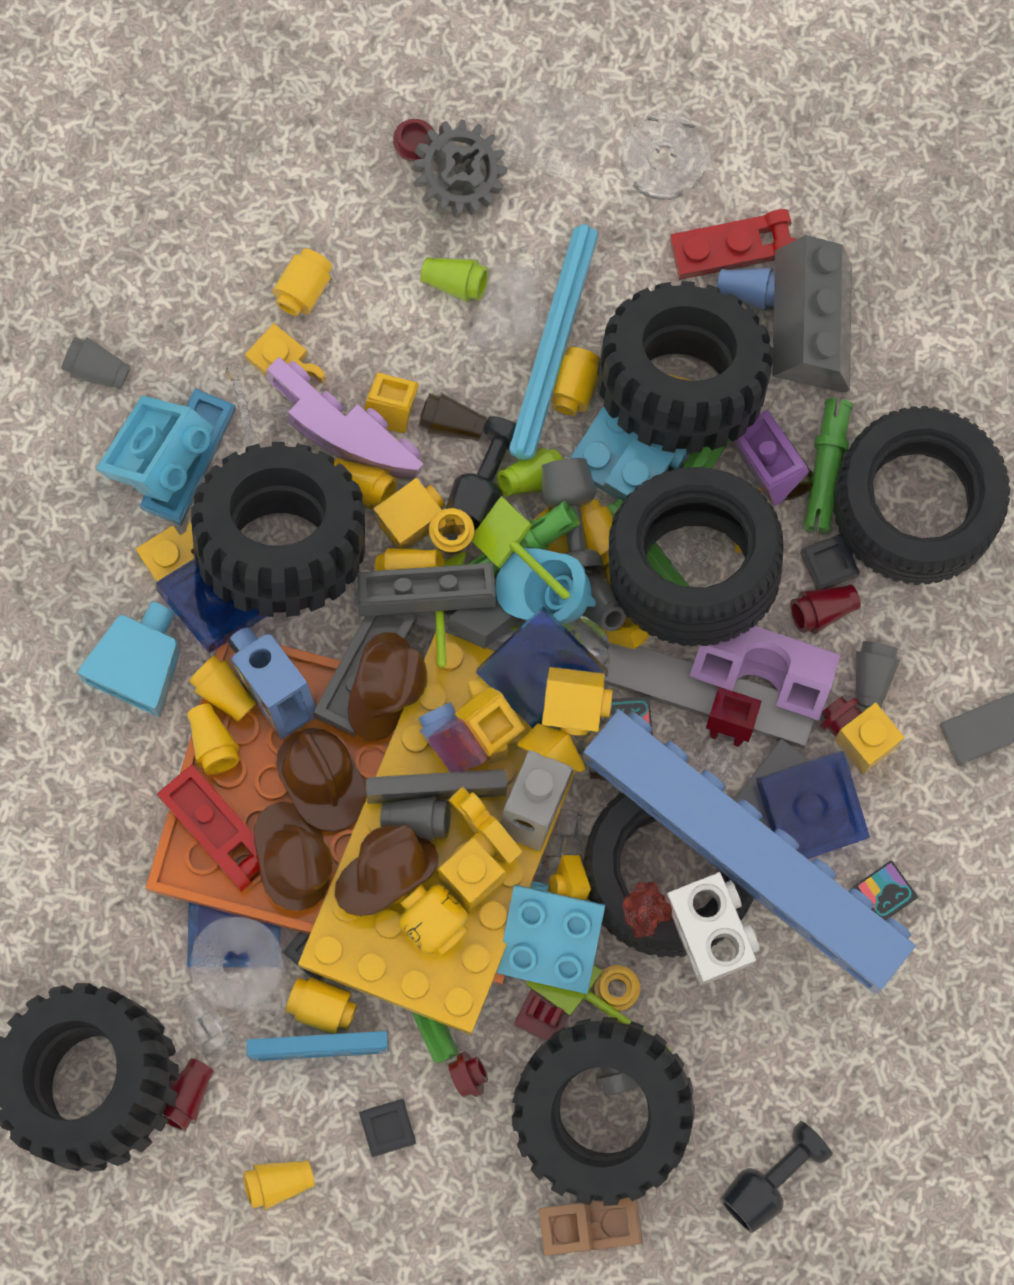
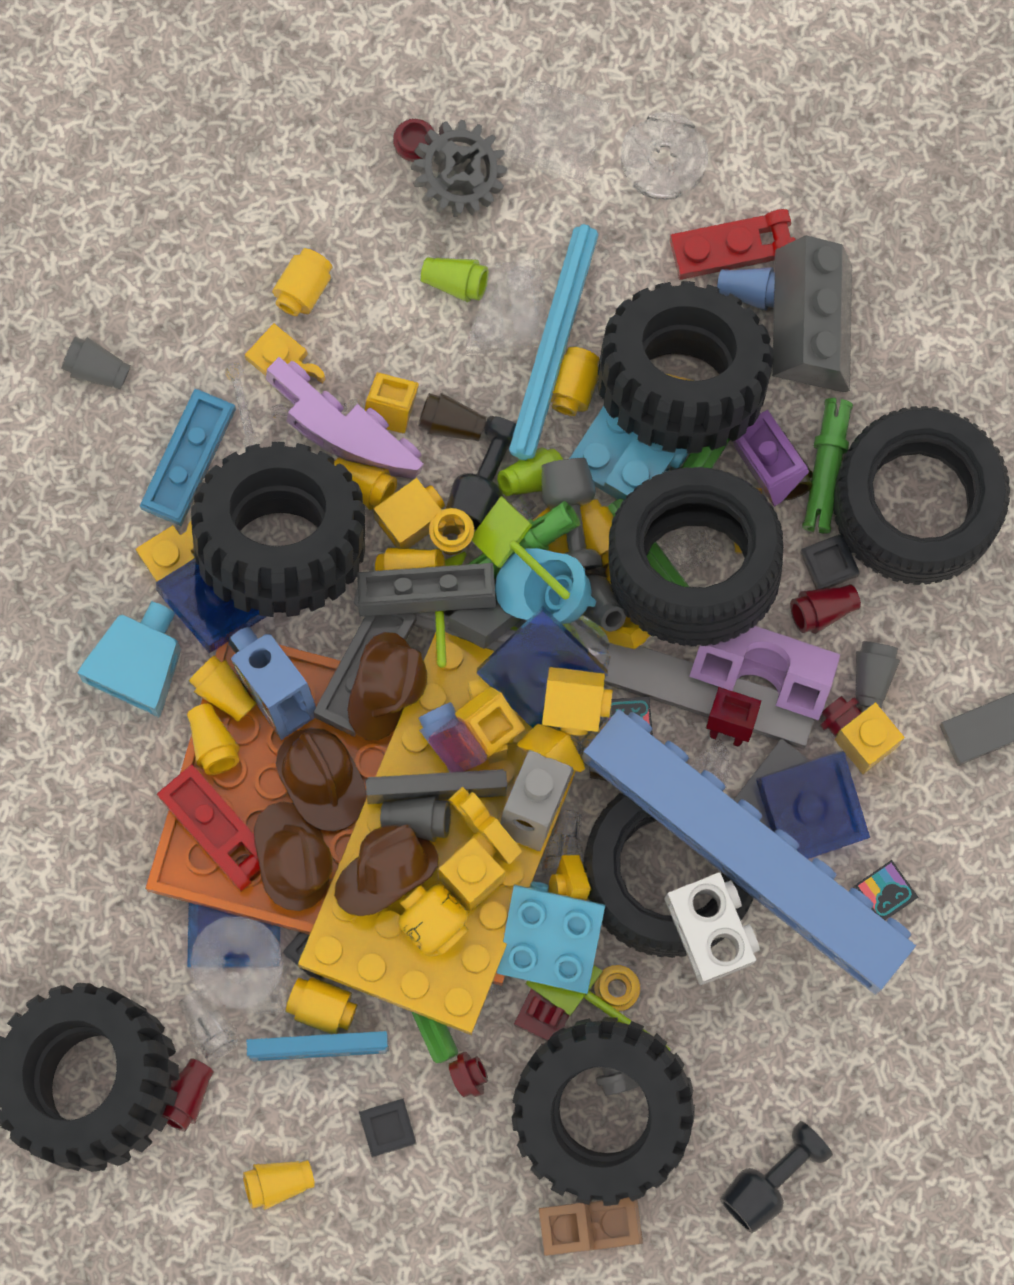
(156, 447): medium azure plate -> none
(646, 909): clear red plant -> none

